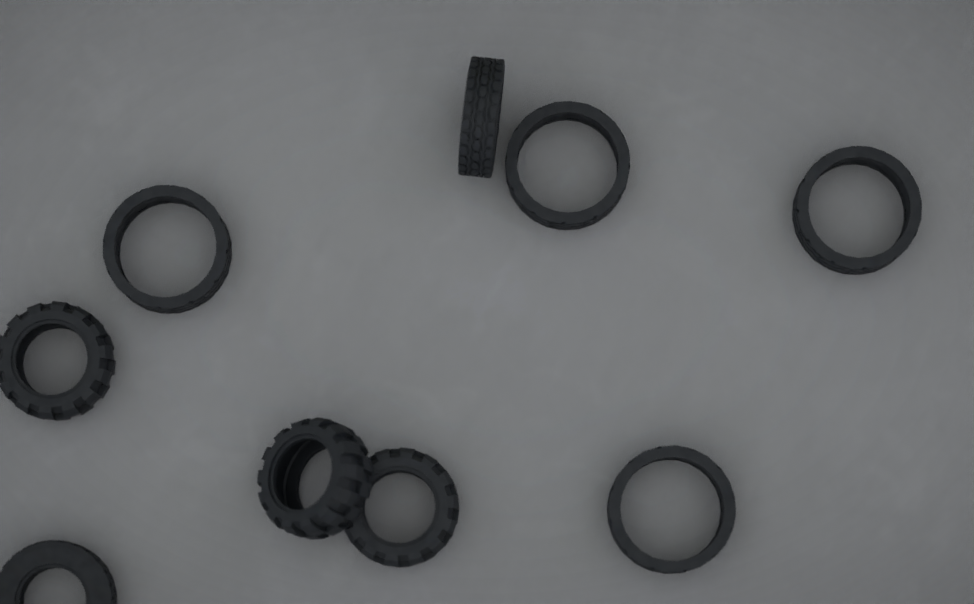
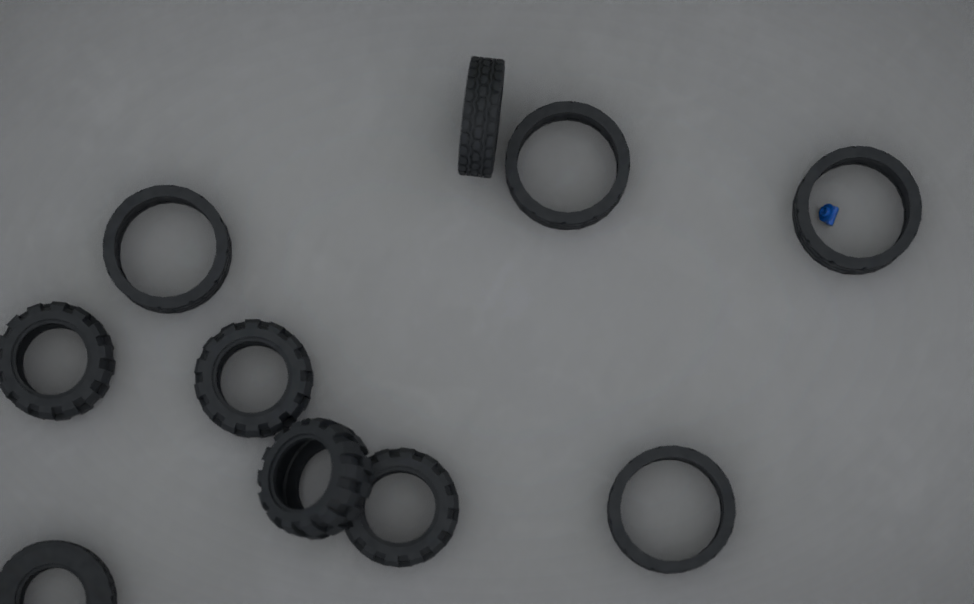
(229, 341): none -> black tyre
(828, 214): none -> blue plate

